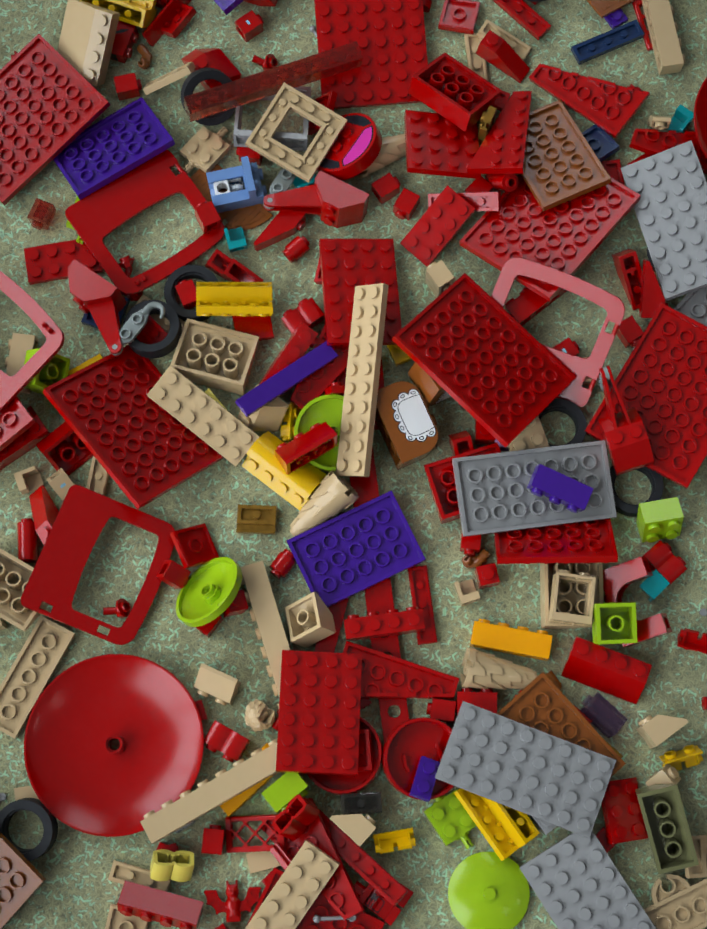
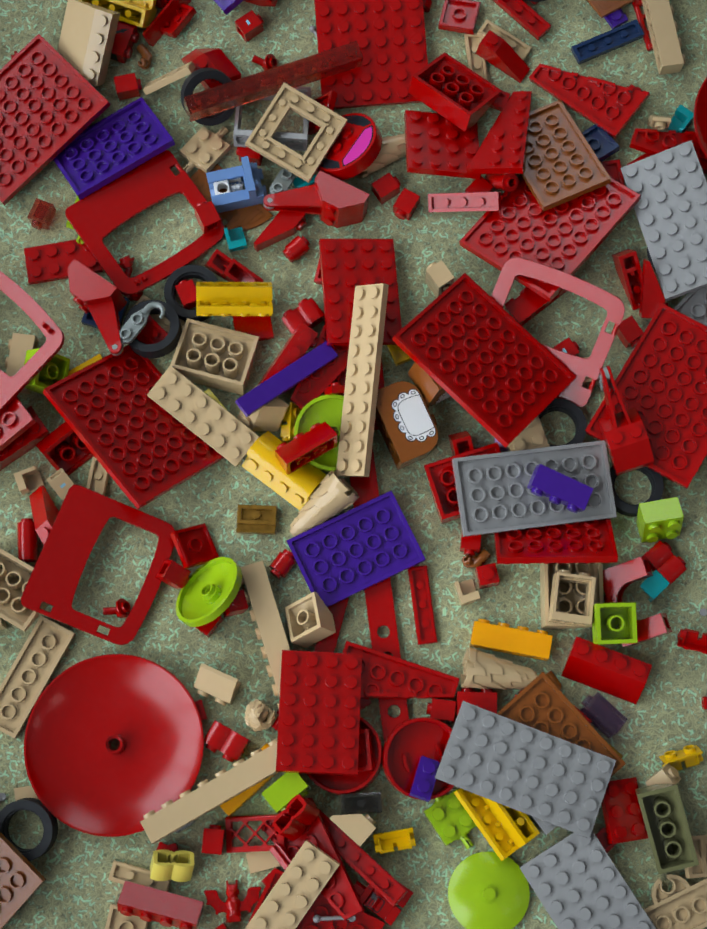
(384, 625): red brick -> none
(438, 226): red plate -> none
(482, 436): red brick -> none
(486, 124): pearl gold plate -> none
(658, 728): tan slope -> none

